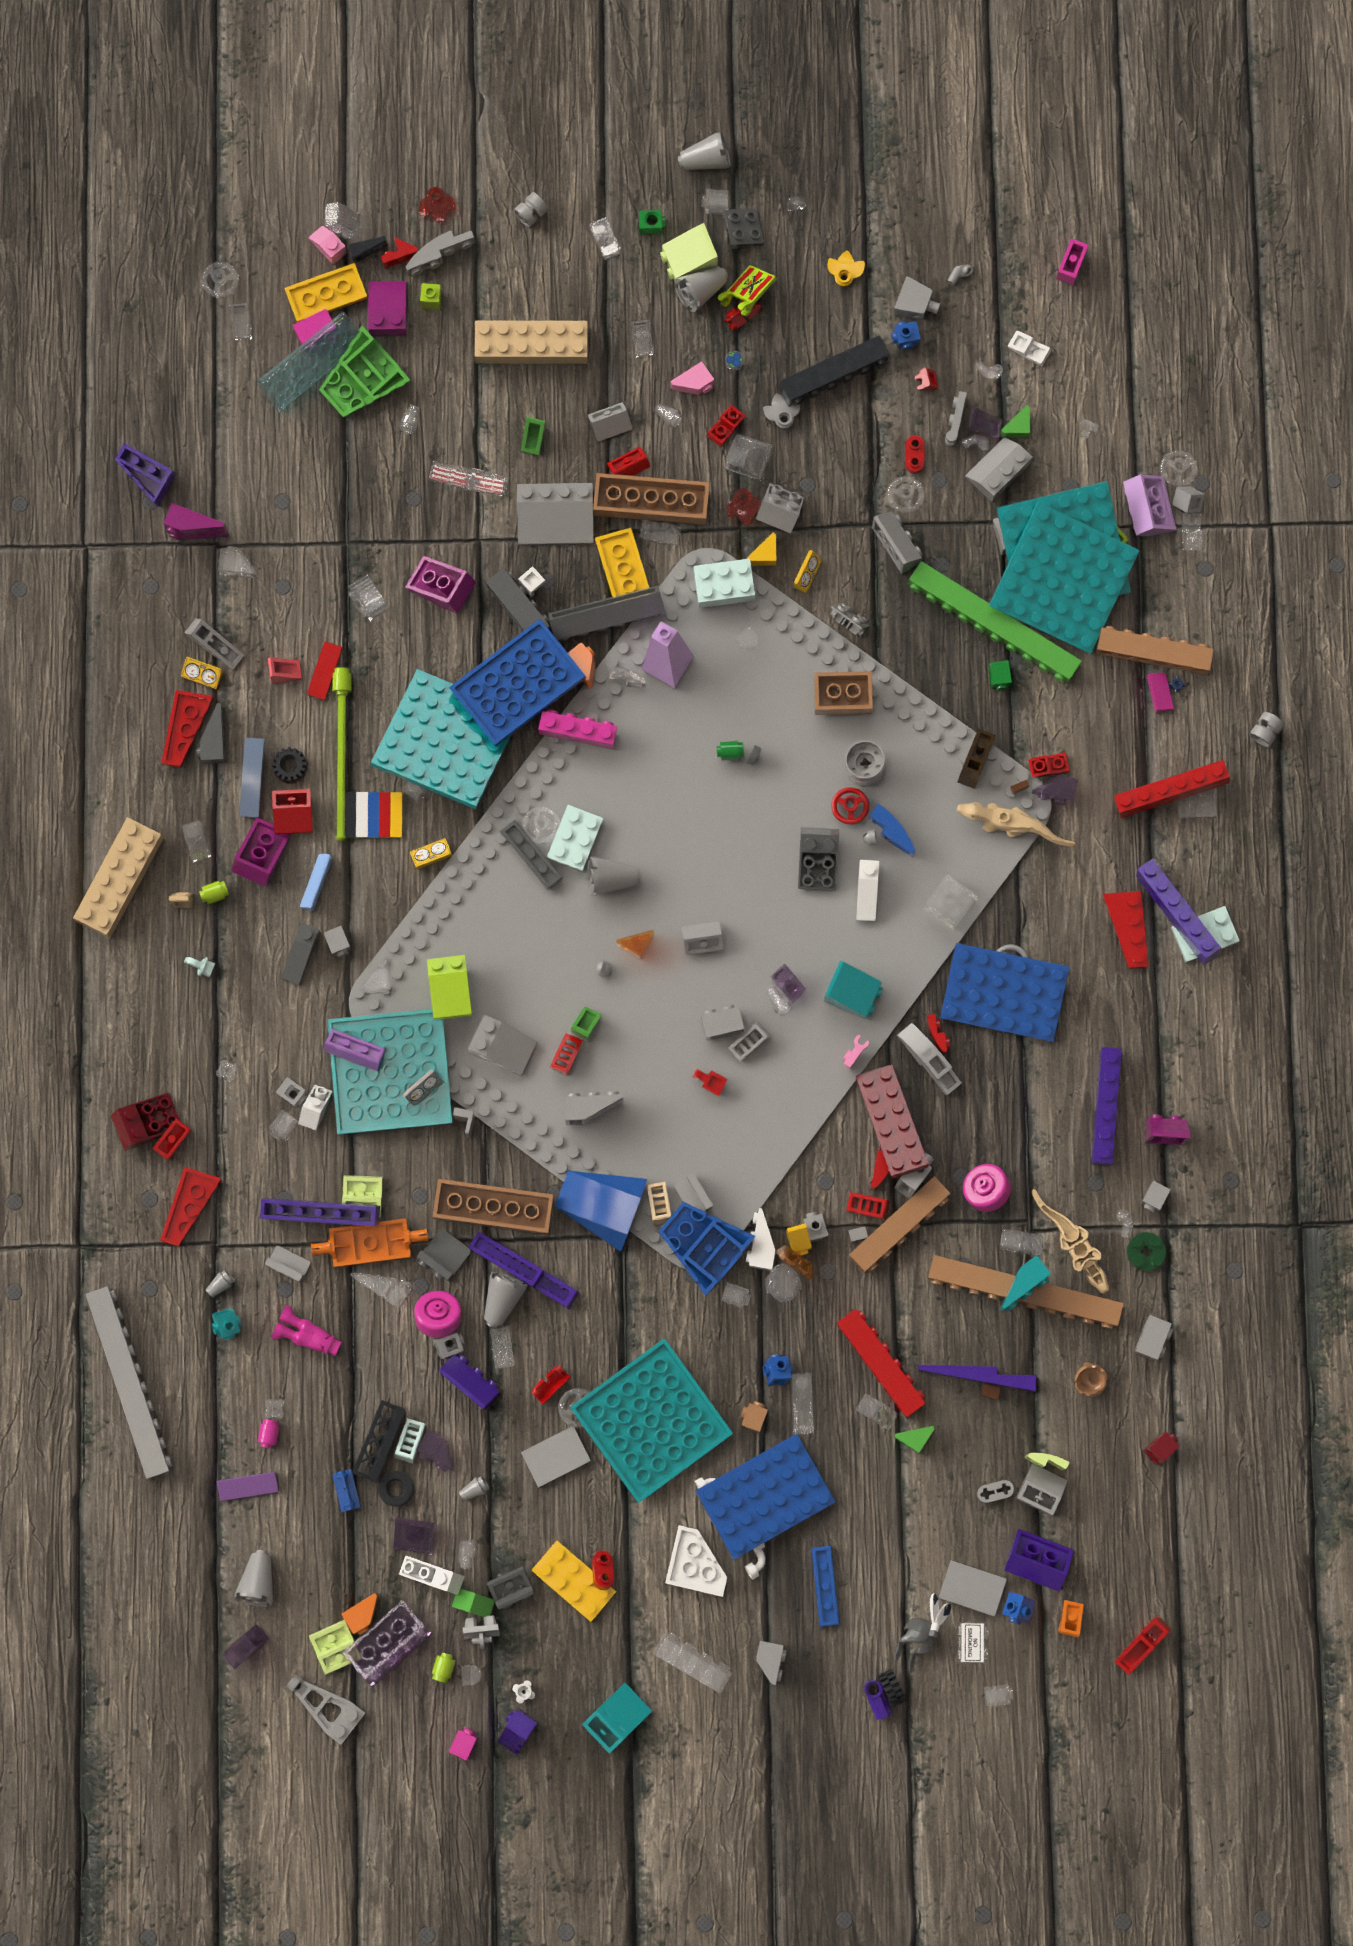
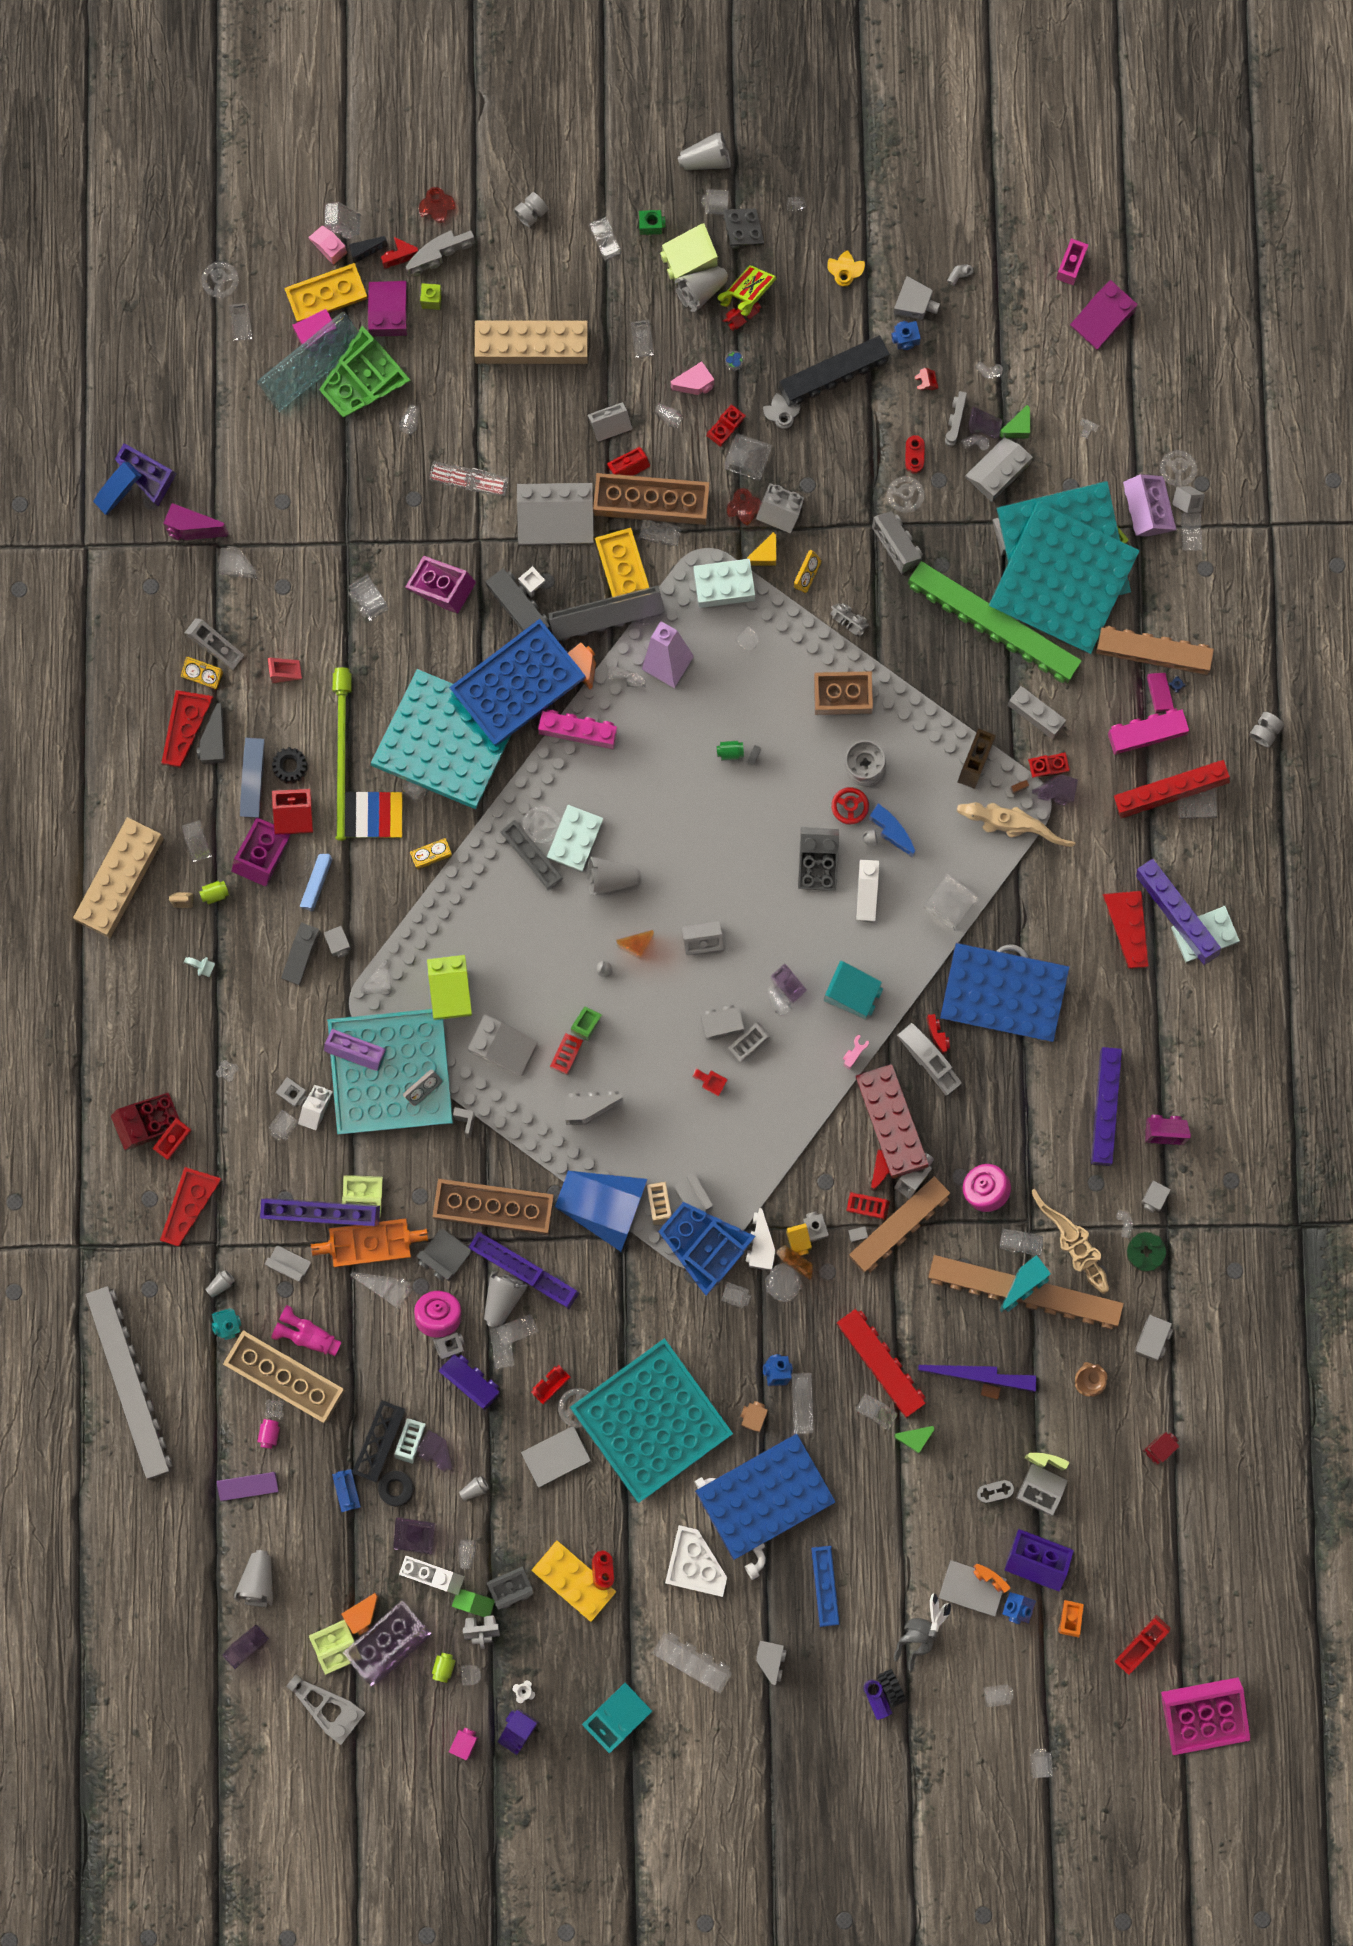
(116, 487): none -> blue slope
(284, 1377): none -> tan brick
(324, 670): red tile -> none
(517, 1330): none -> clear slope
(533, 435): bright green slope -> none
(972, 1642): brick -> none
(985, 1573): none -> orange slope
(1000, 675): green brick -> none
(1028, 348): white slope -> none
(1036, 712): none -> light grey brick
(1041, 1763): none -> clear brick
(1104, 315): none -> magenta slope
(1148, 731): none -> dark pink brick
(1206, 1716): none -> dark pink slope

